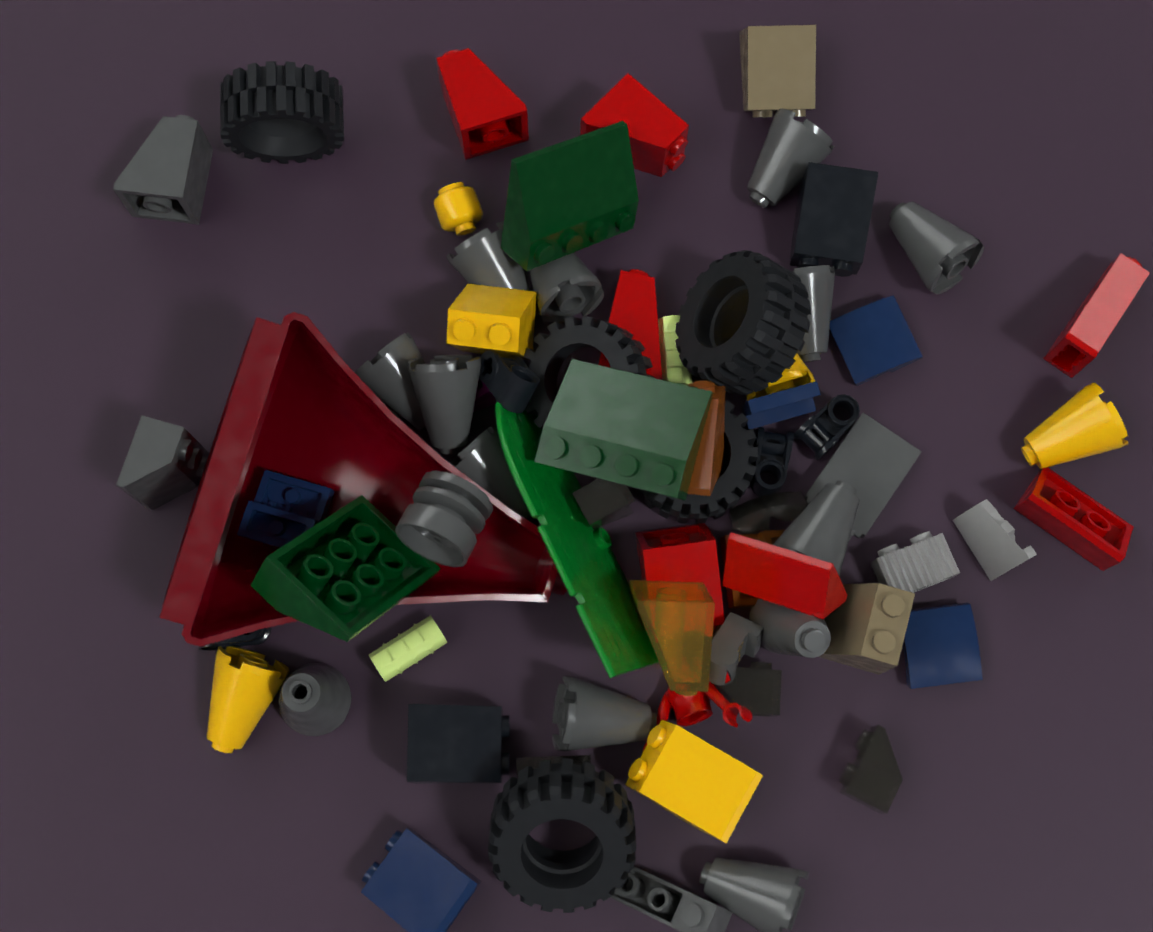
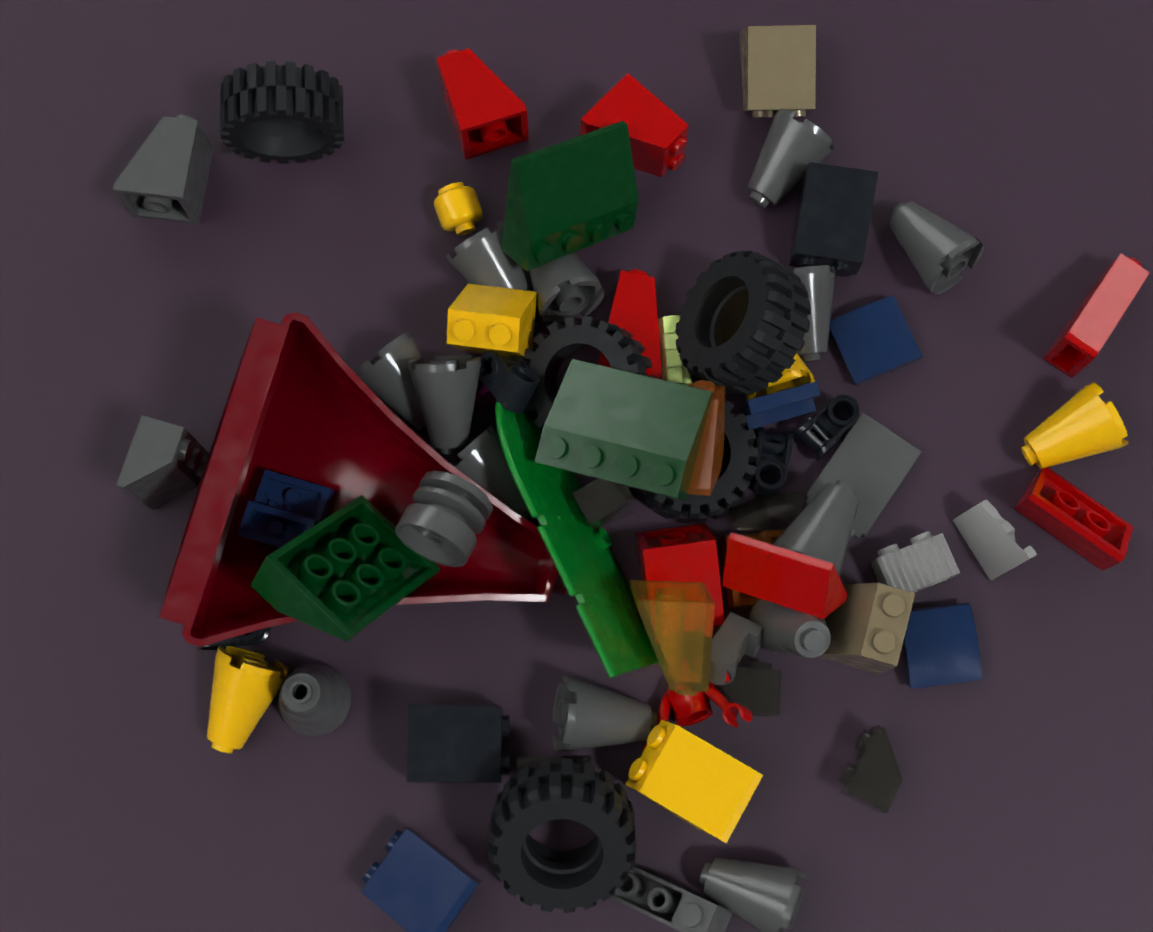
(407, 648): yellowish green axle -> none

